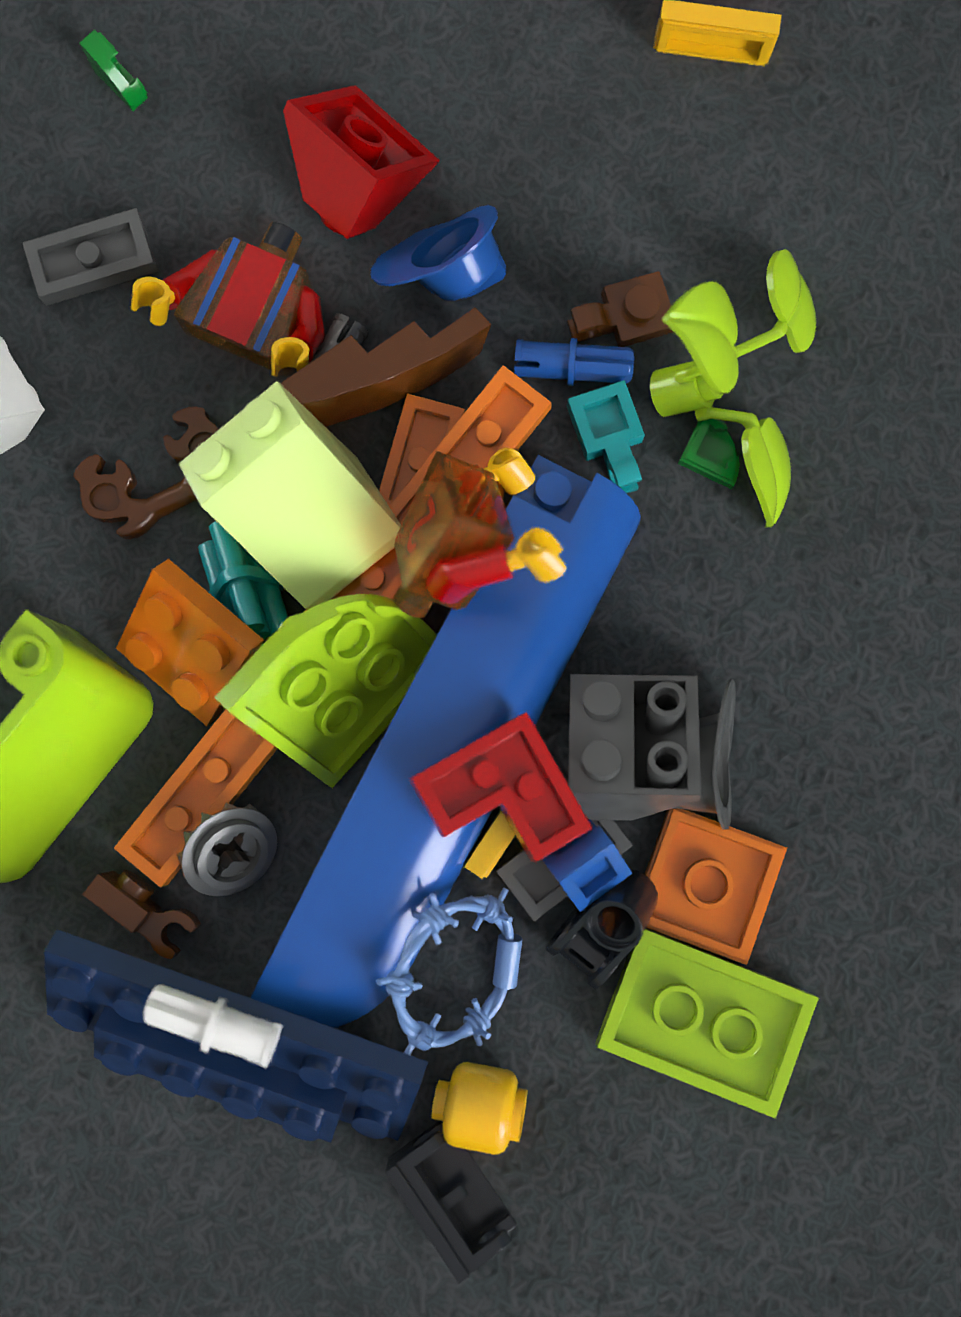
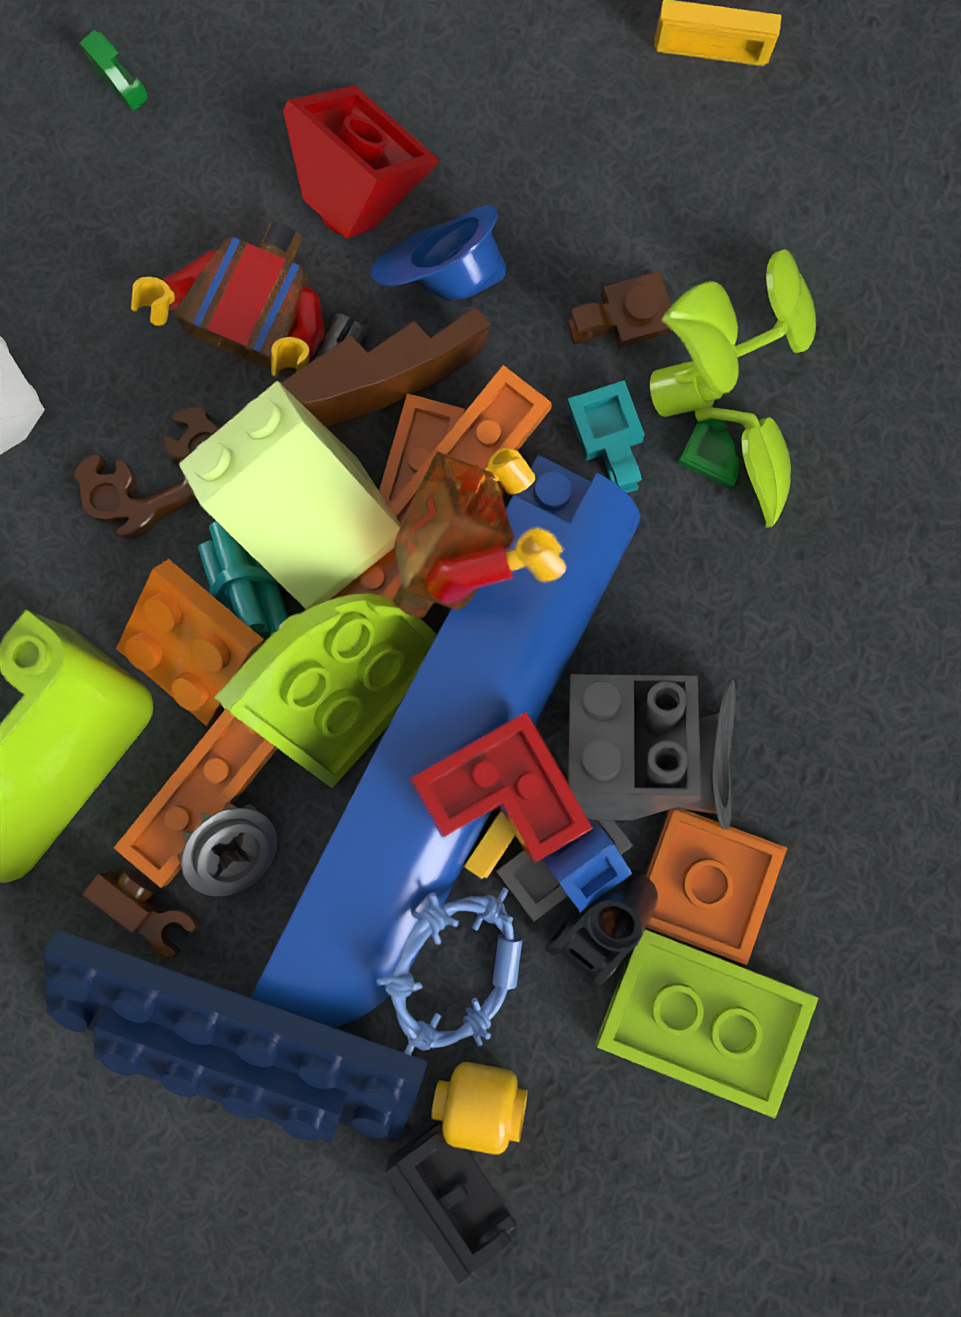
(90, 257): dark grey plate -> none
(212, 1024): white axle -> none
(573, 361): blue axle -> none

